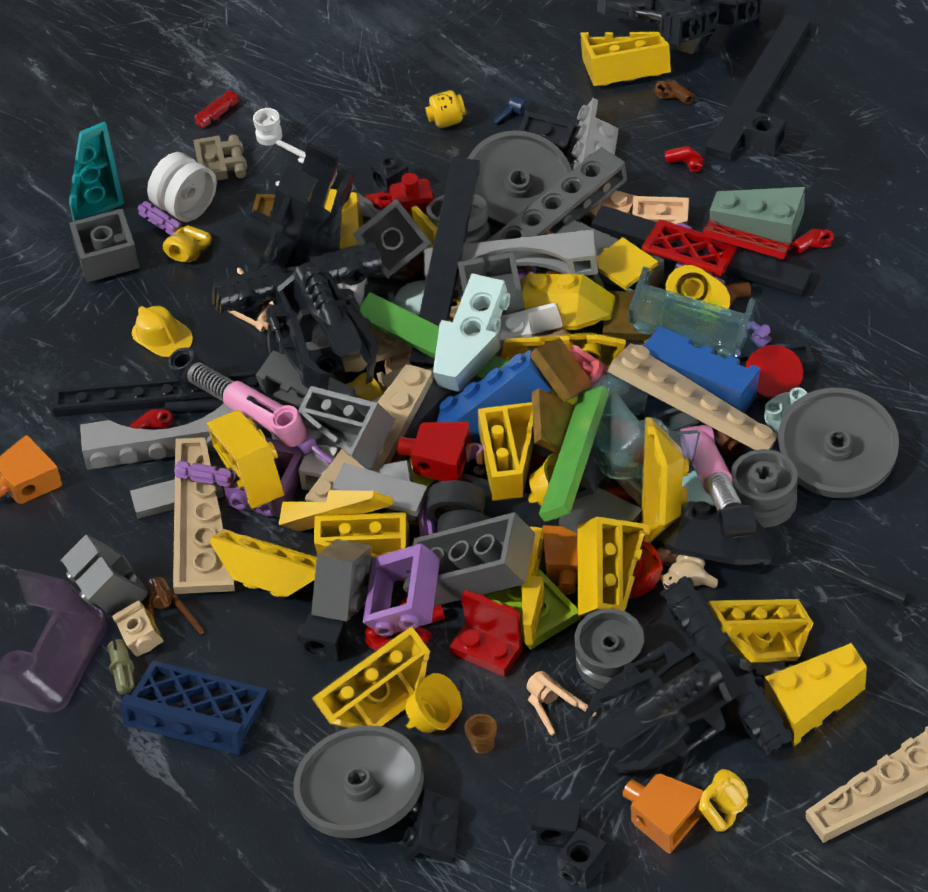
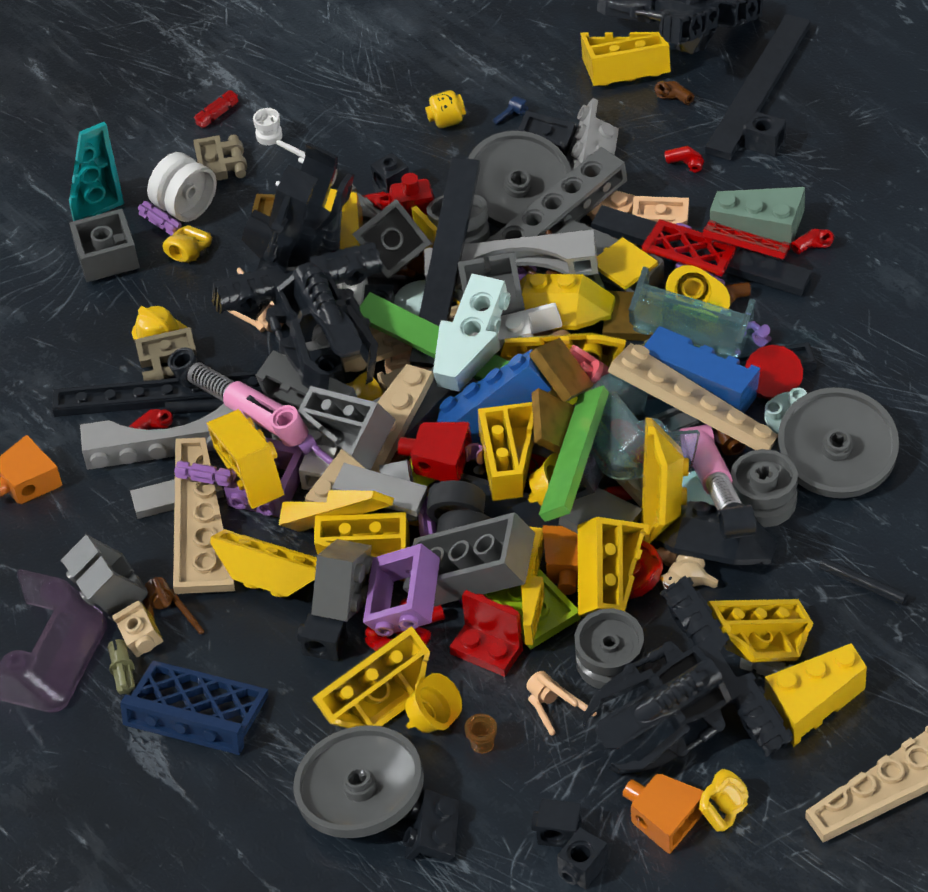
(157, 350): none -> dark tan plate

